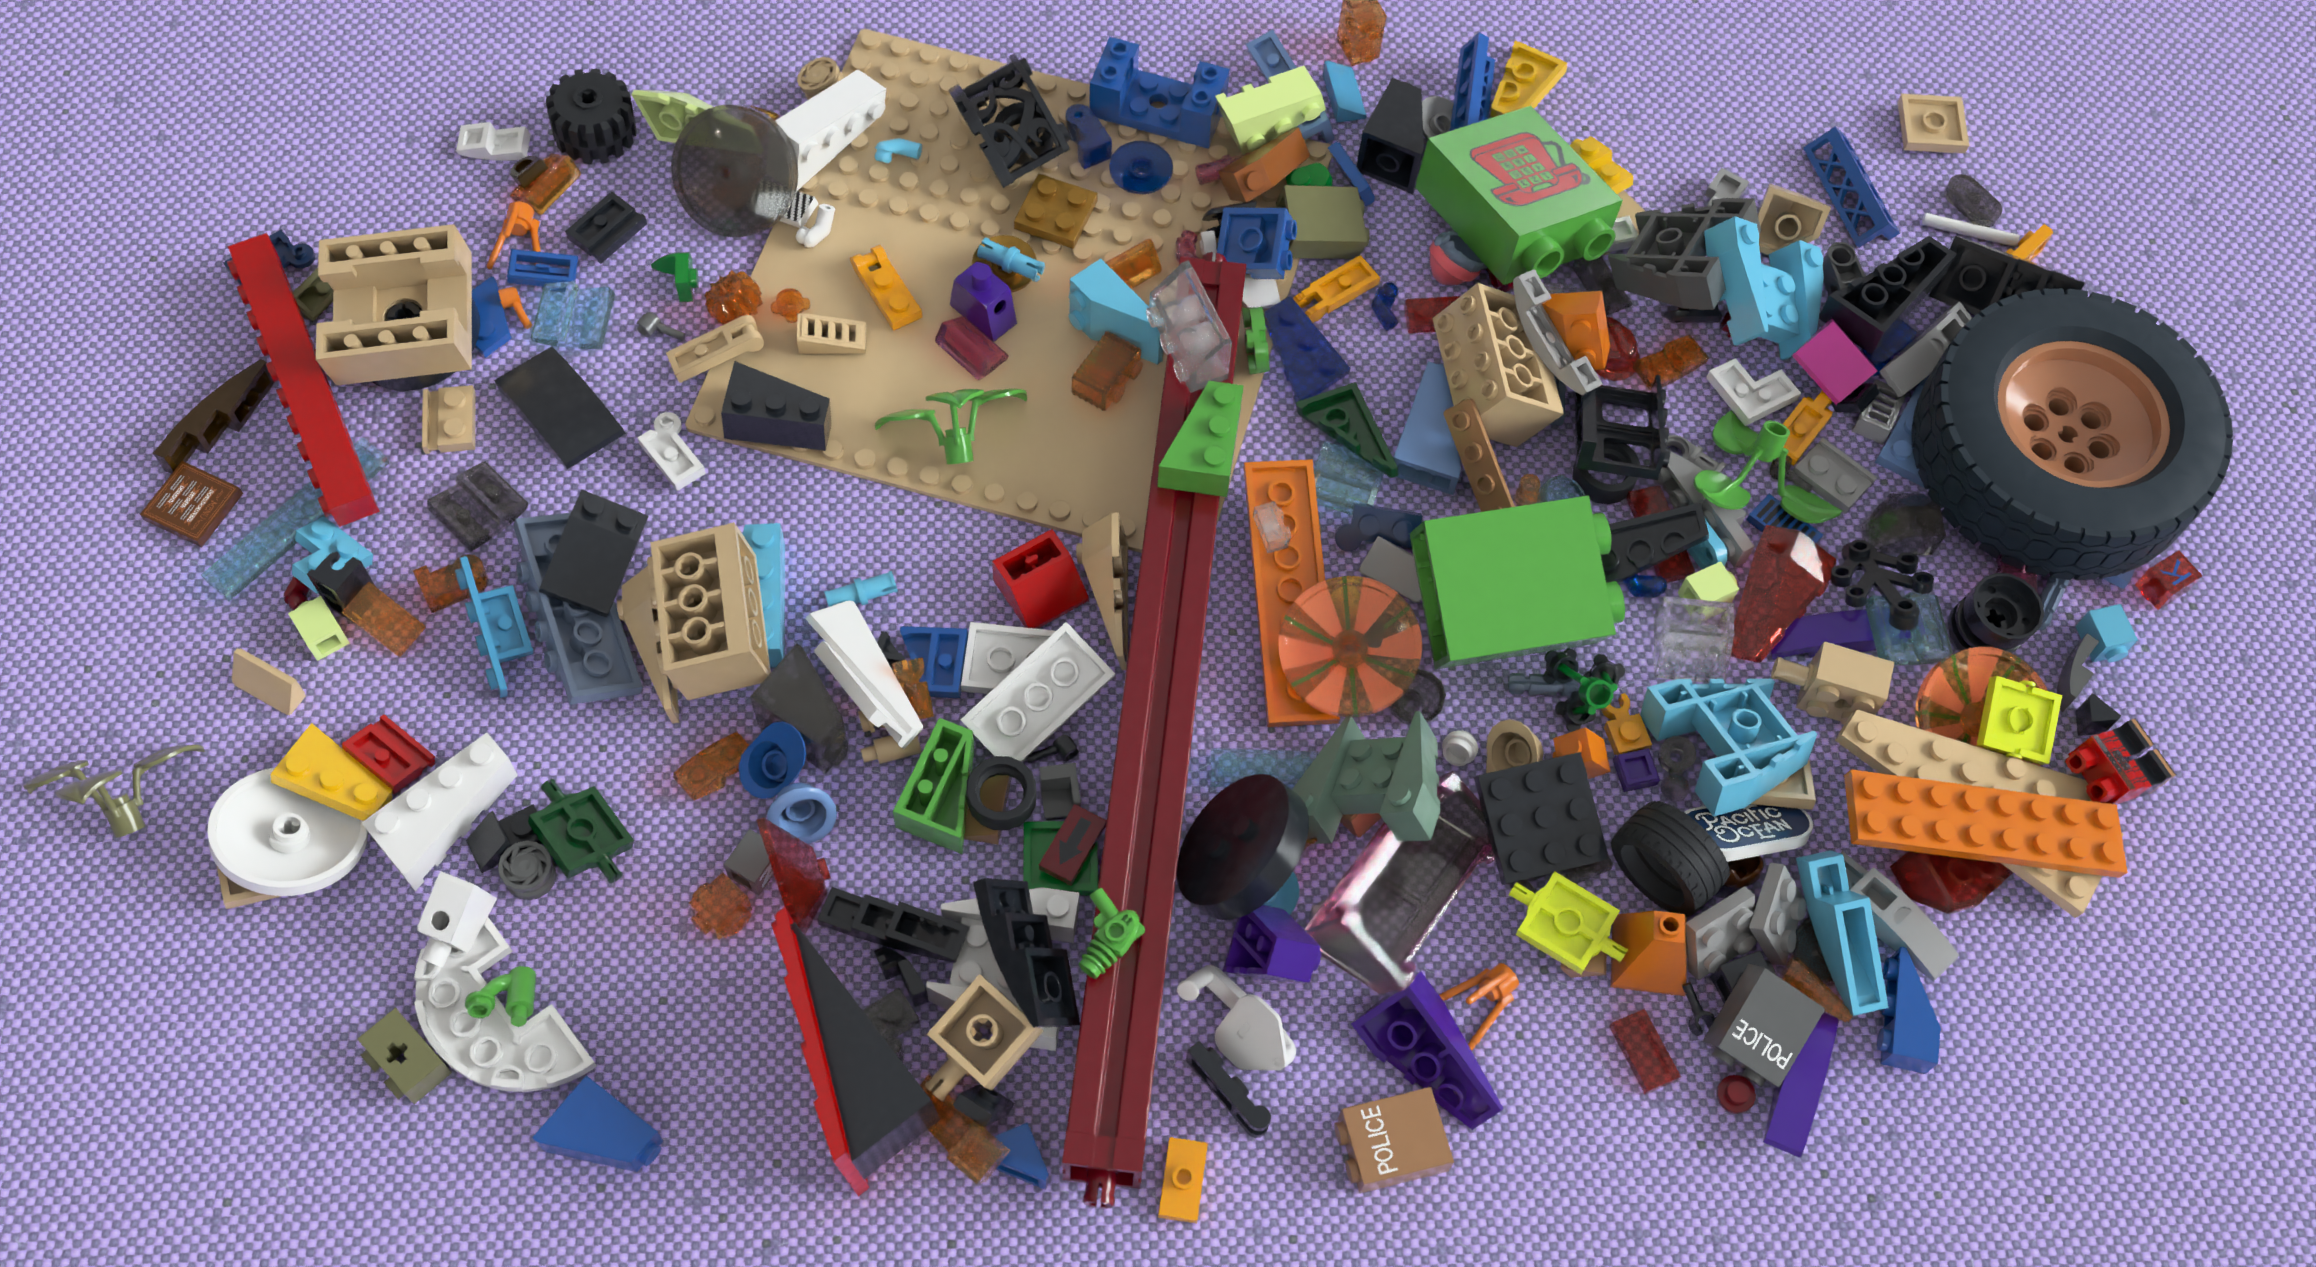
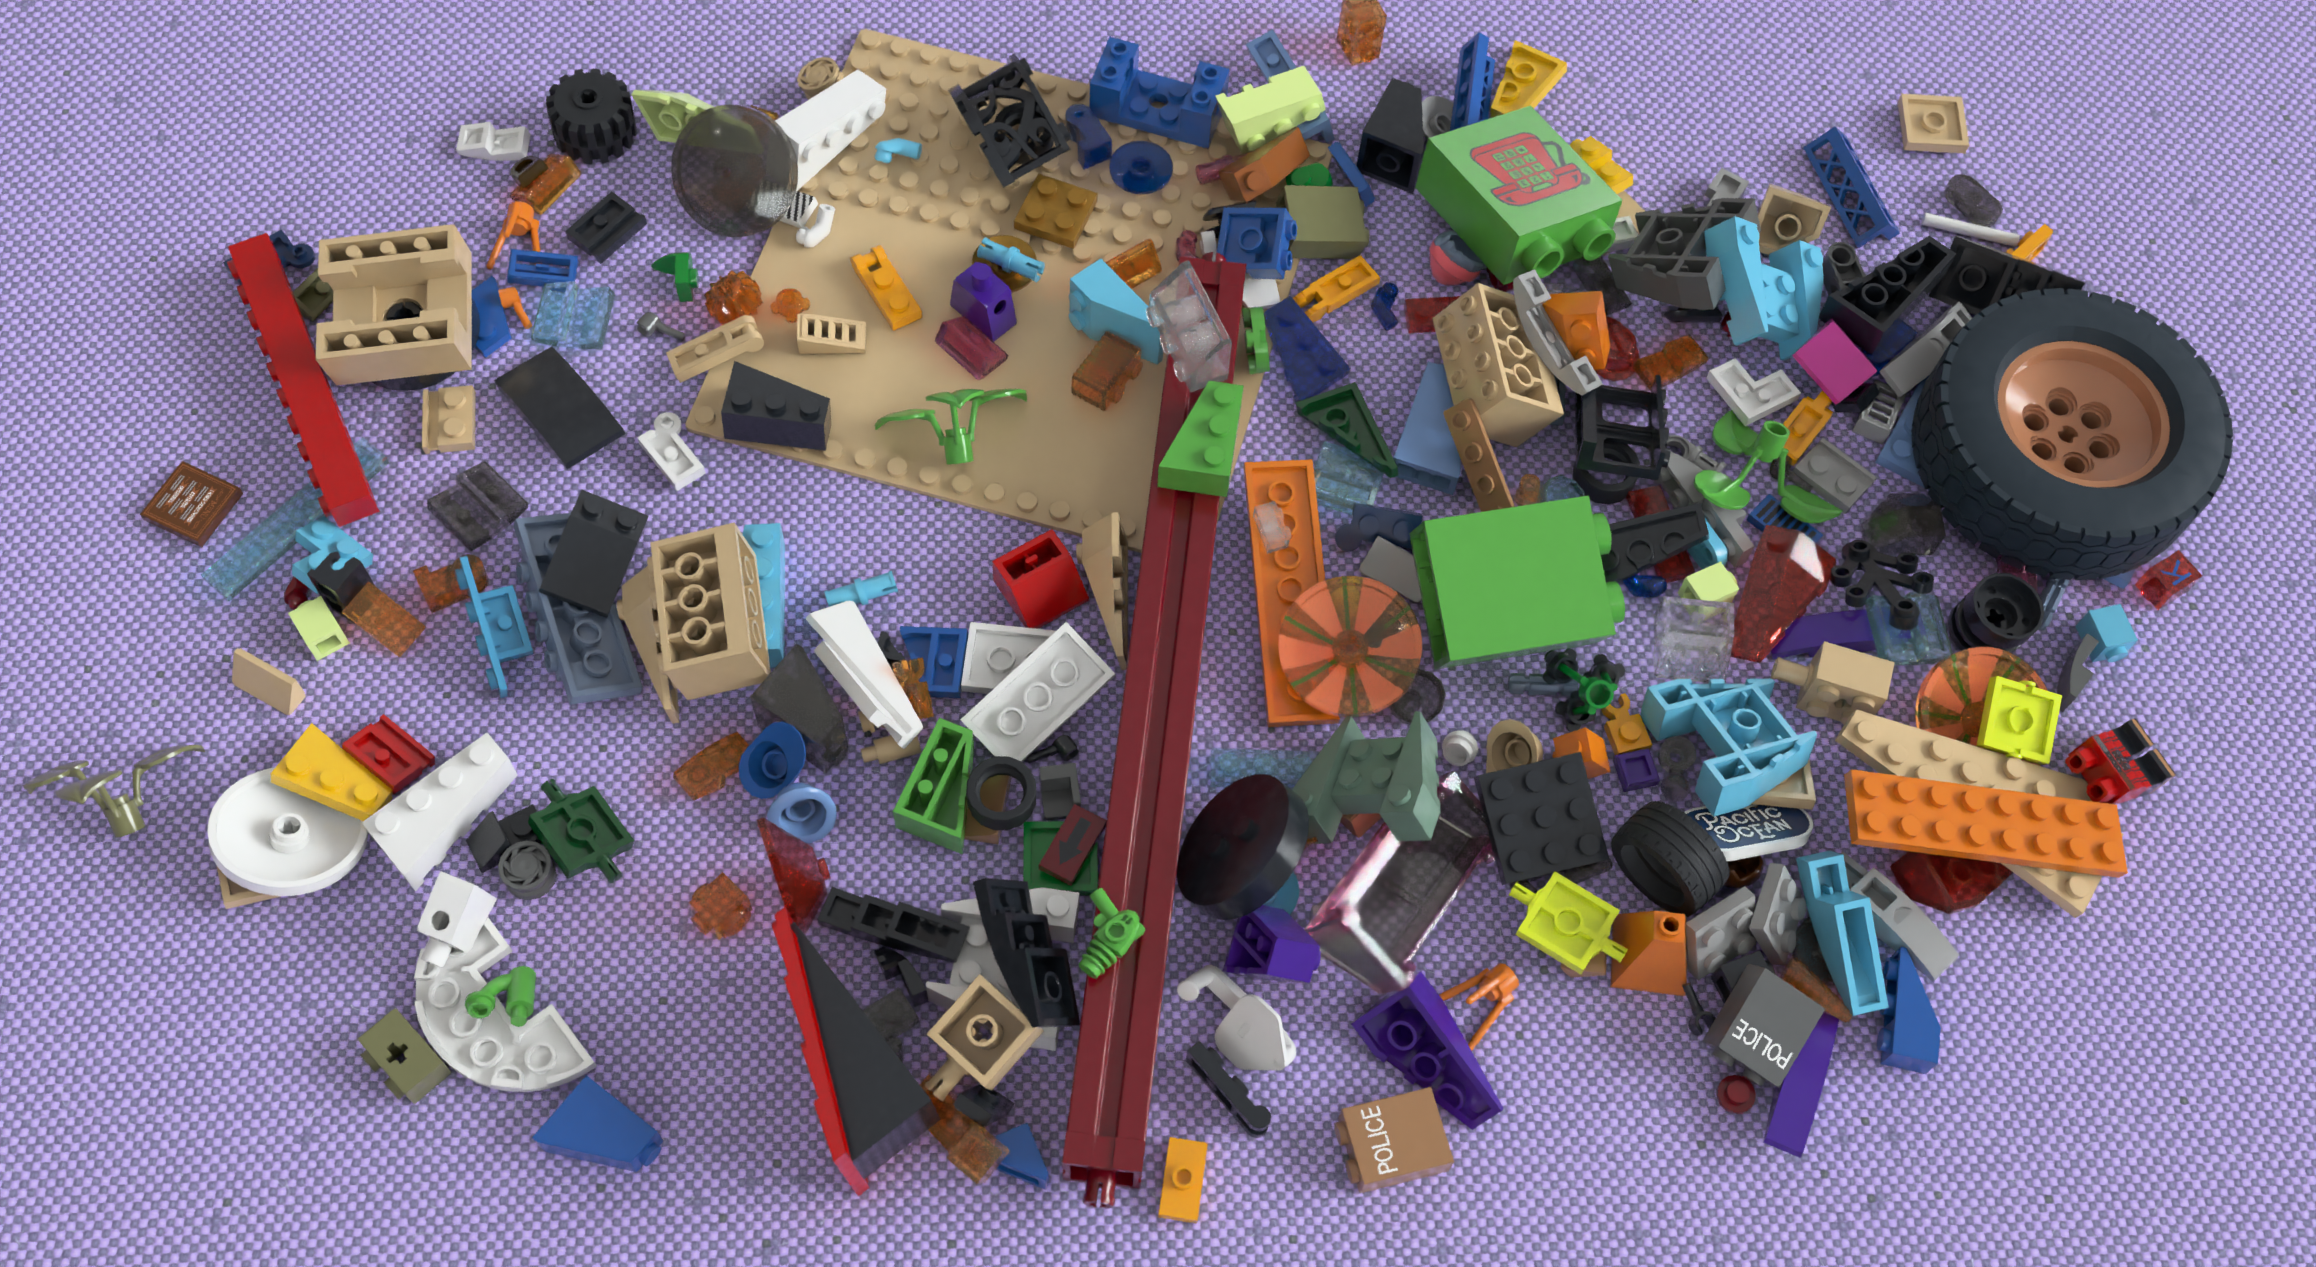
(222, 409): dark brown slope -> none
(749, 863): dark grey brick -> none
(1343, 92): dark azure slope -> none
(1644, 1051): clear red tile -> none
(2095, 716): black slope -> none

